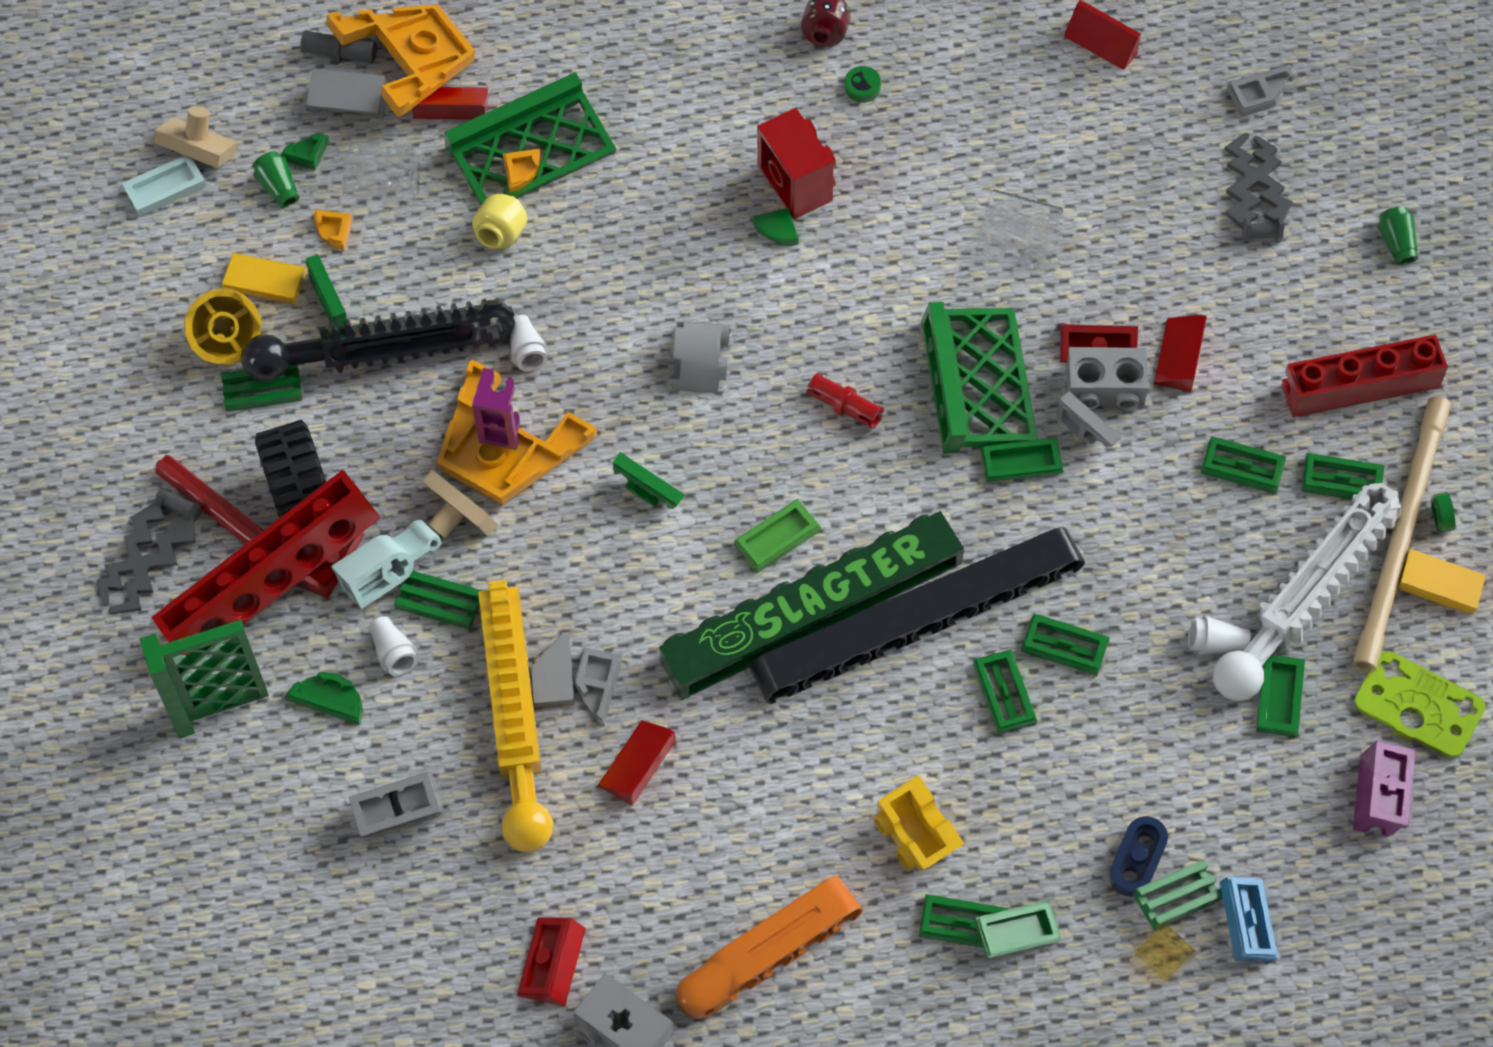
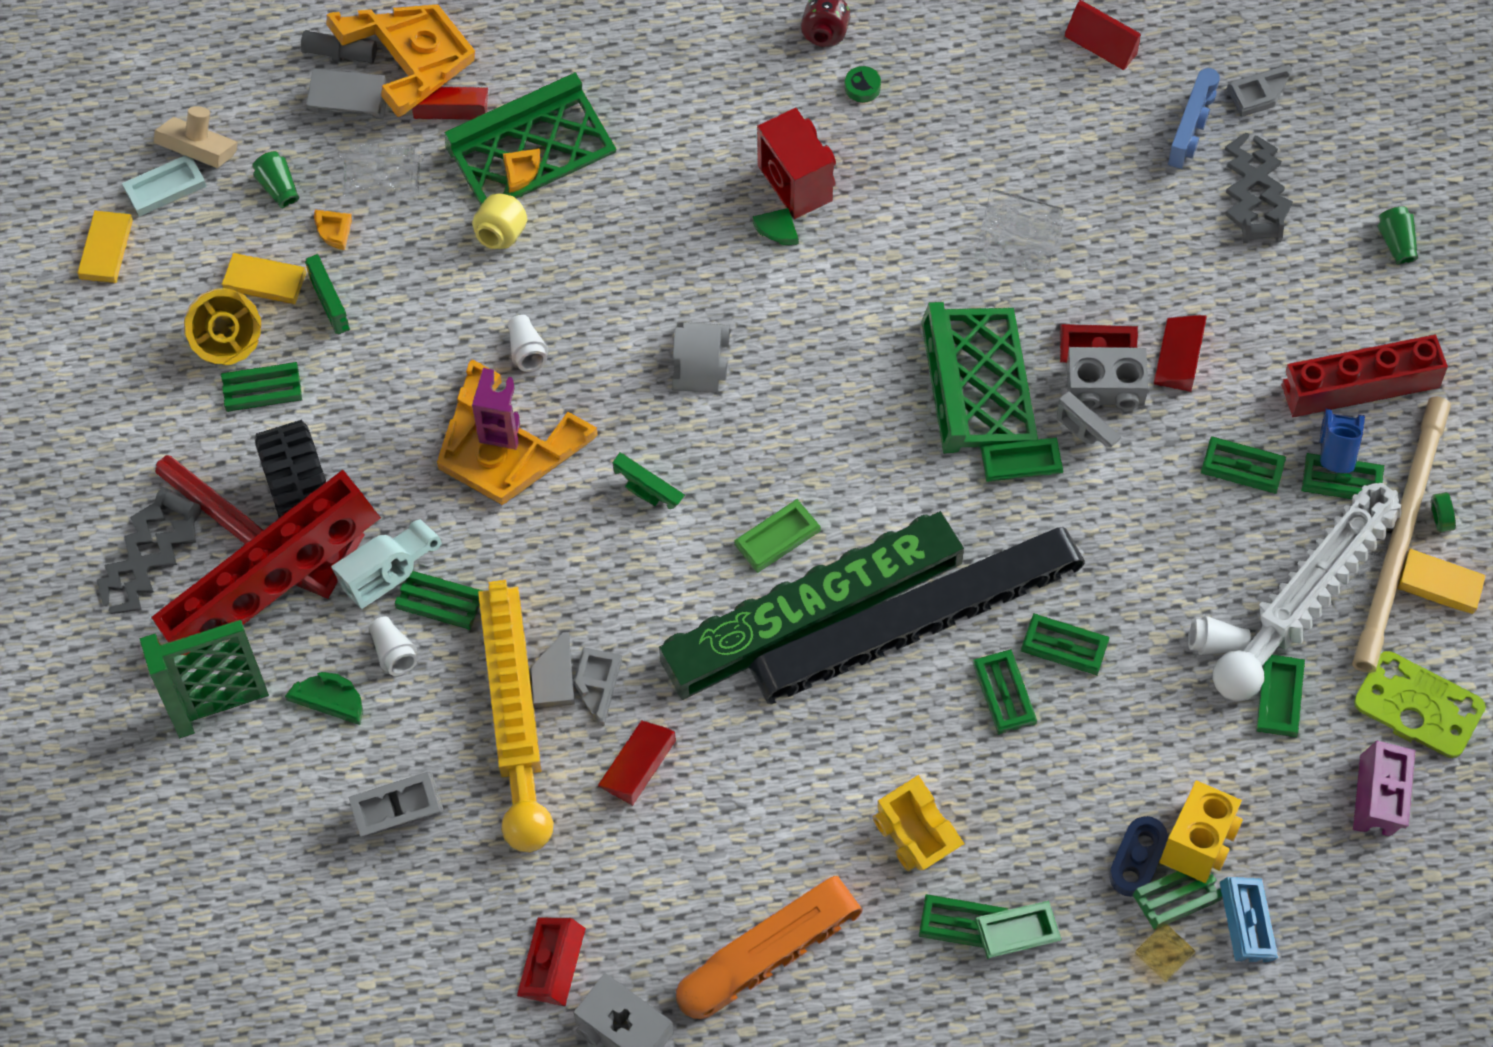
(105, 246): none -> yellow tile
(268, 358): black gear -> none
(307, 151): green tile -> none
(455, 508): tan tile -> none
(845, 400): red pin -> none
(1194, 117): none -> medium blue plate
(1201, 831): none -> yellow brick
(1340, 441): none -> blue piece

